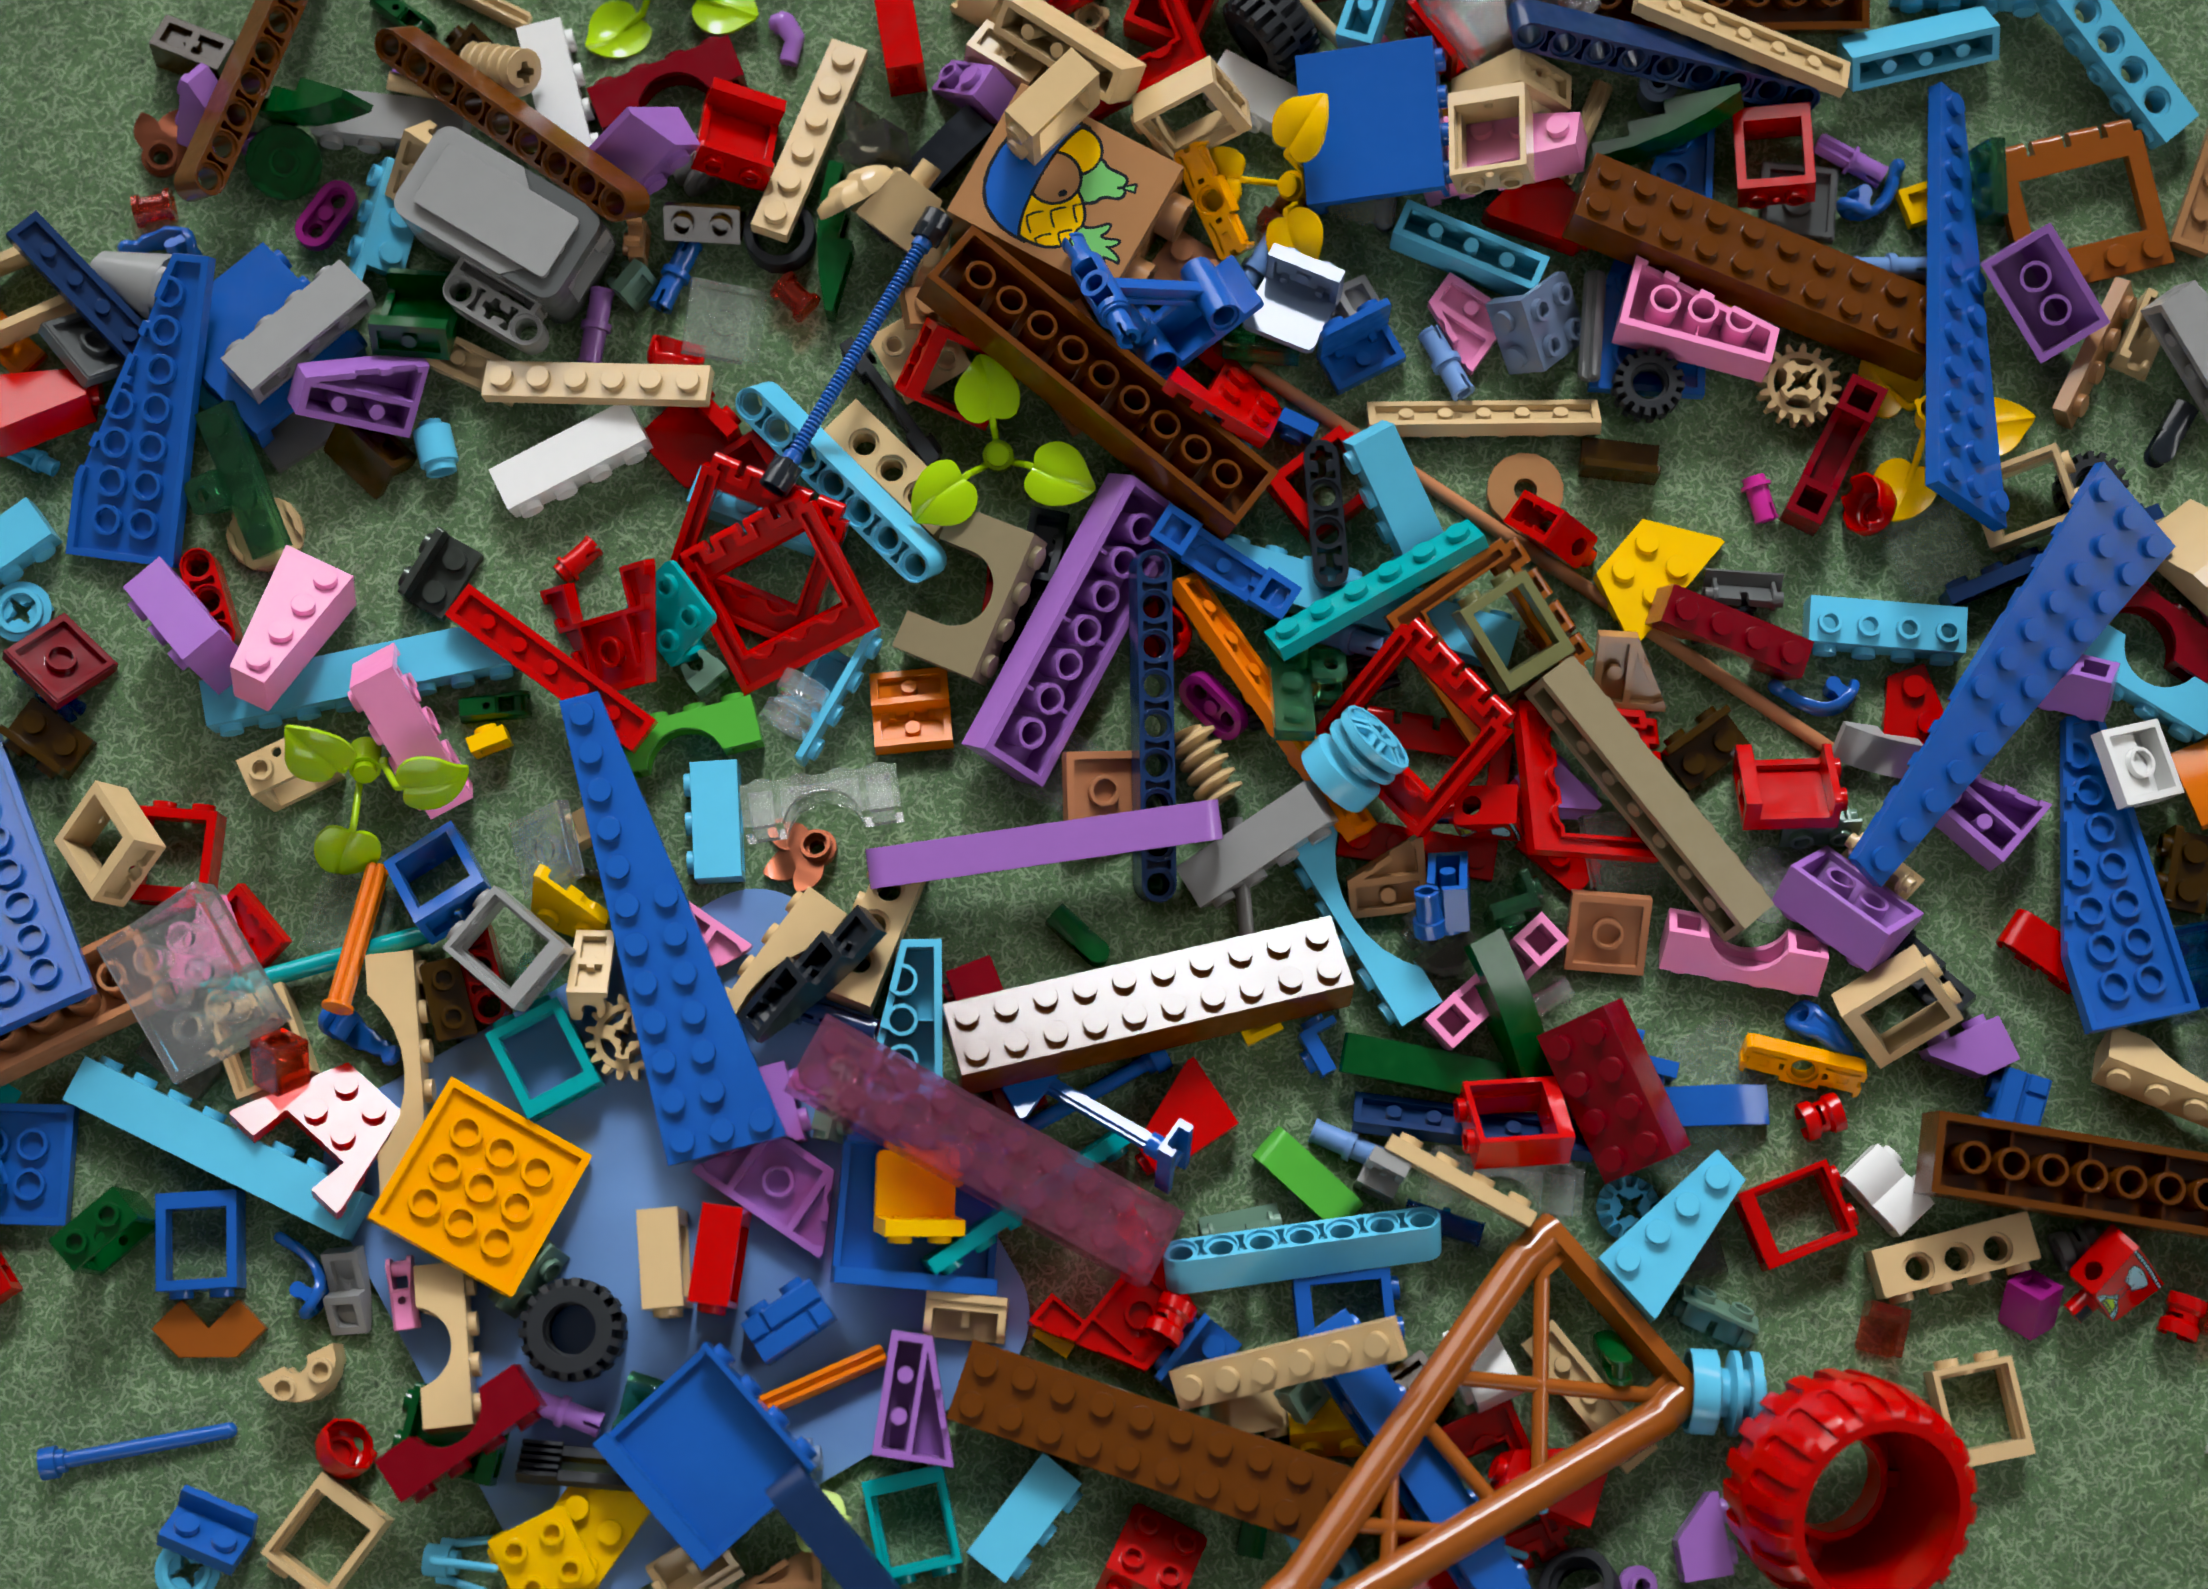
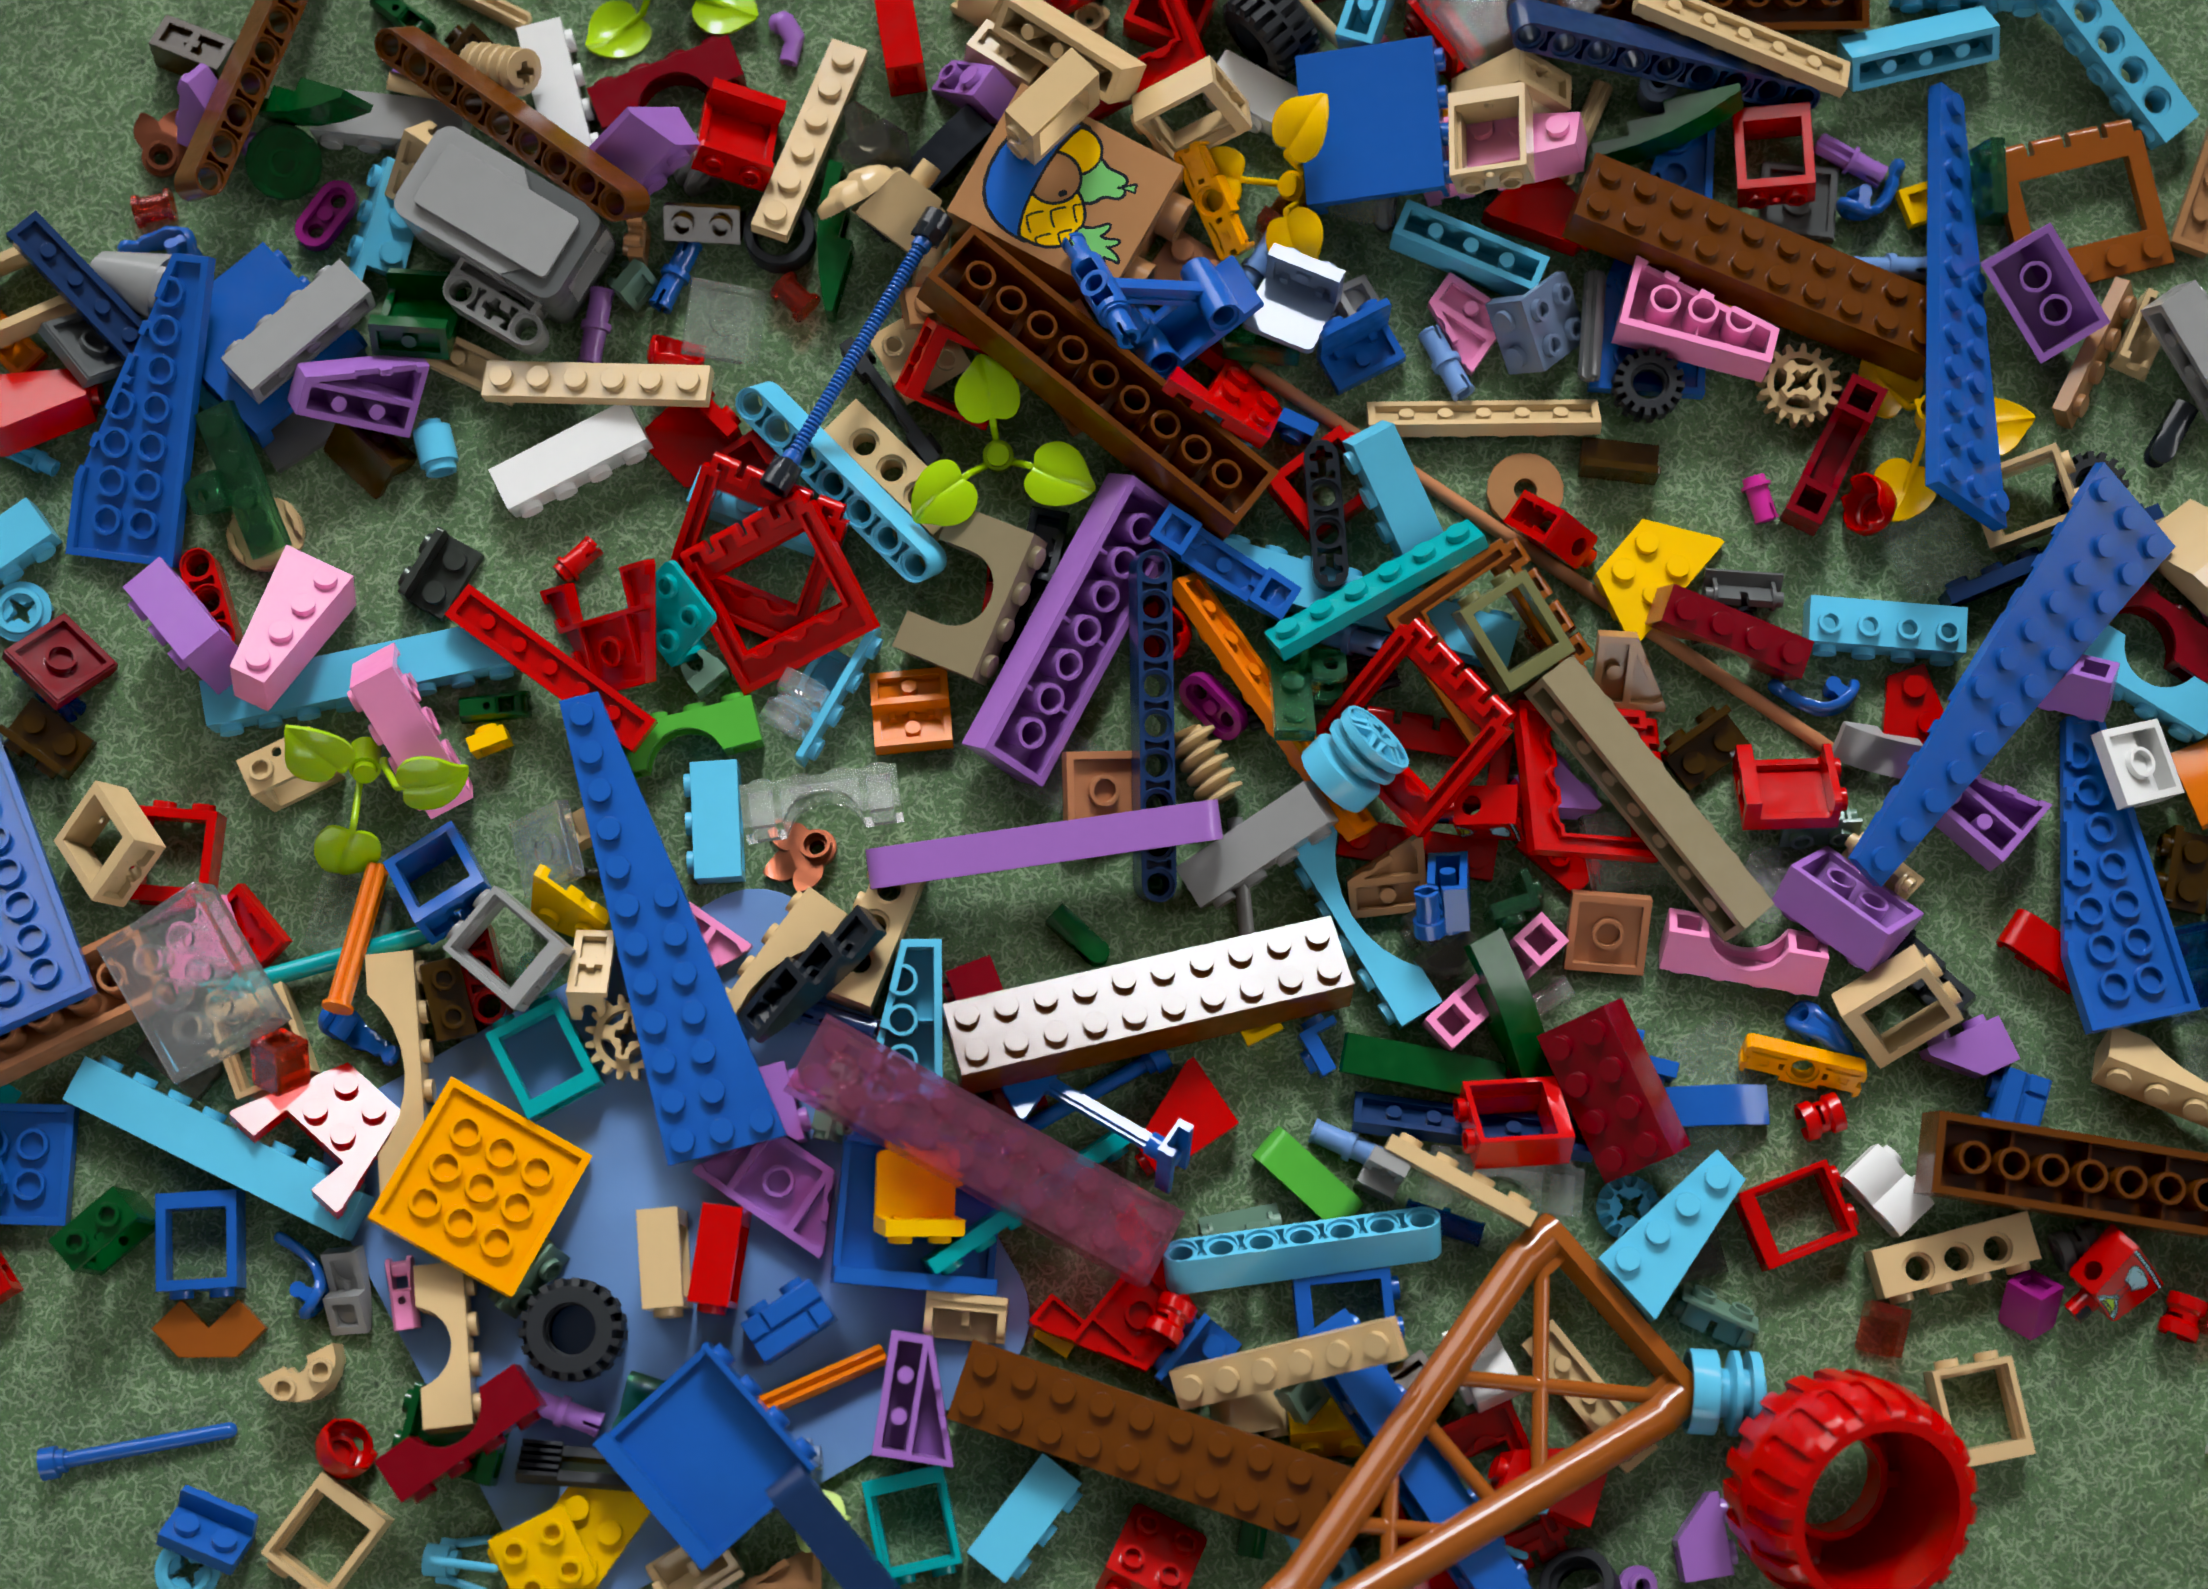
(1613, 1357): dark green bar -> none

